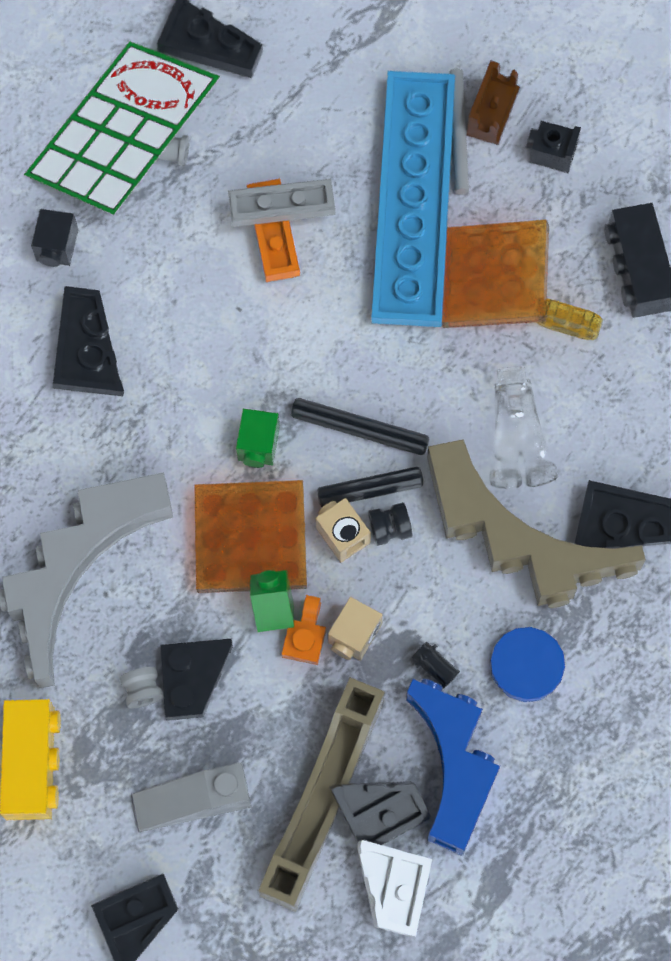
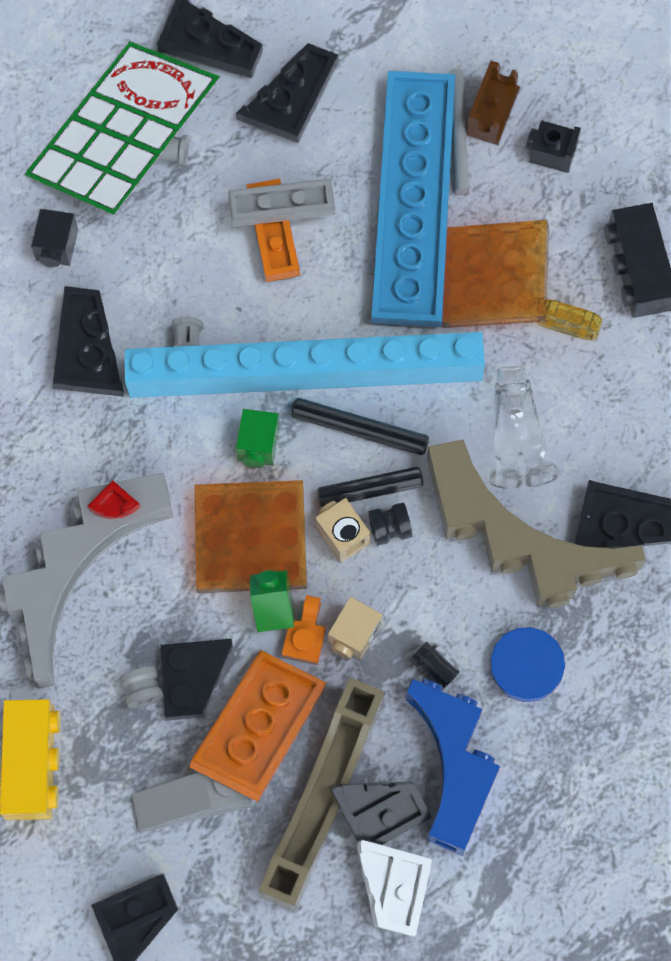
(113, 502): none -> red tile
(186, 327): none -> light grey bush
(258, 725): none -> orange tile
(293, 95): none -> black wing
(304, 364): none -> medium azure brick

